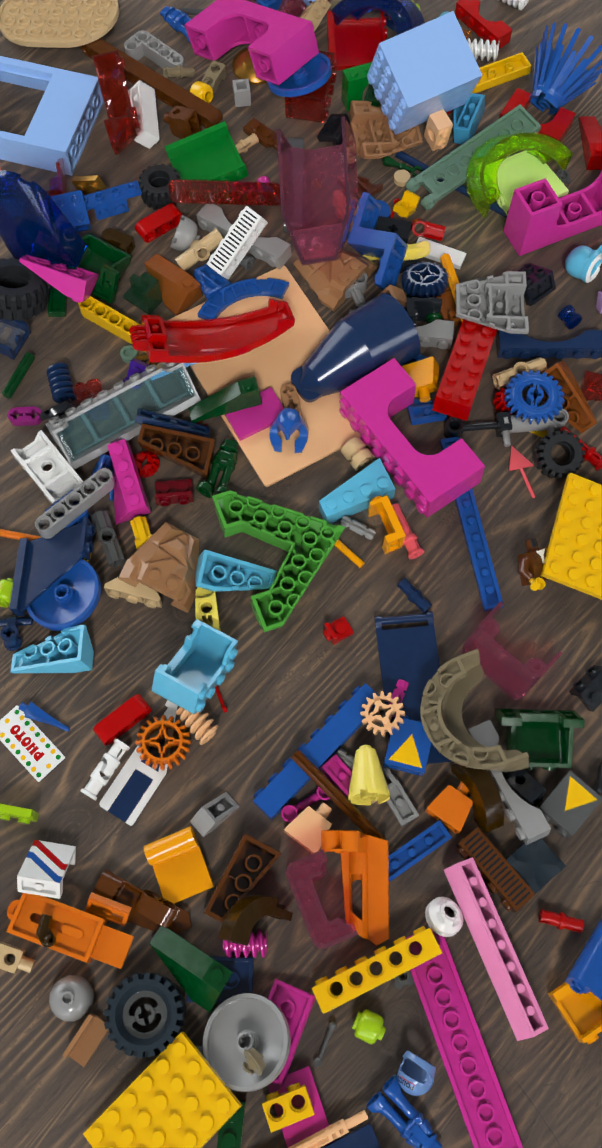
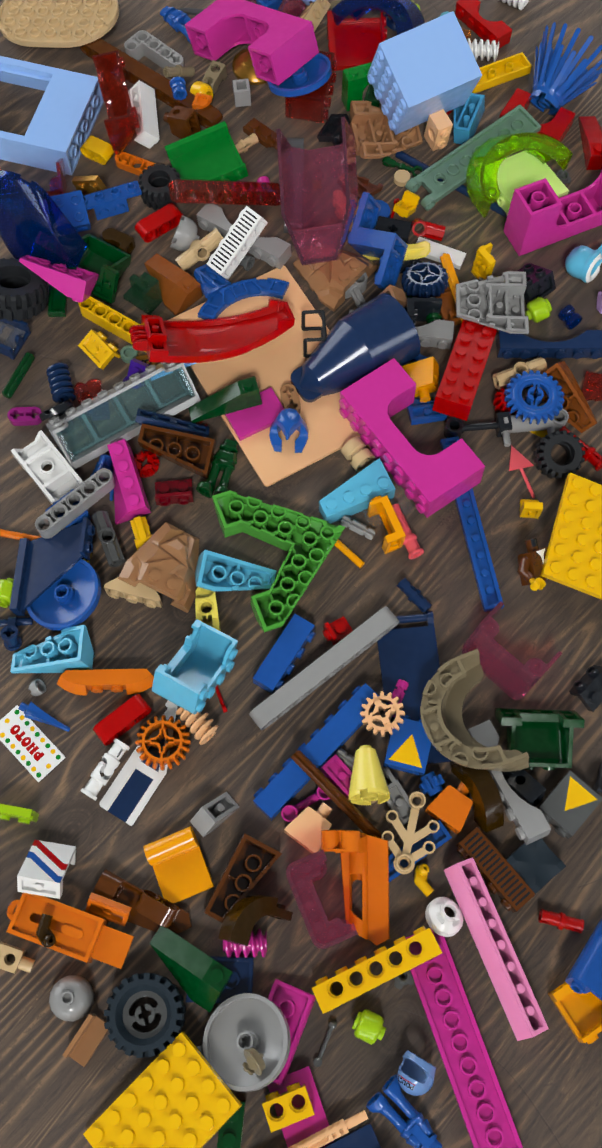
(37, 687): none -> light grey hinge
(97, 150): none -> yellow beam
(97, 680): none -> orange brick
(98, 348): none -> yellow bracket
(126, 161): none -> orange beam
(178, 88): none -> blue bush
(201, 101): none -> orange tile
(284, 654): none -> blue brick
(323, 329): none -> black piece
(323, 668): none -> light grey beam
(409, 836): none -> tan plant
(420, 879): none -> yellow arm
(431, 784): none -> blue gear
(484, 262): none -> yellow bracket
(530, 508): none -> yellow bracket
(538, 309): none -> lime head

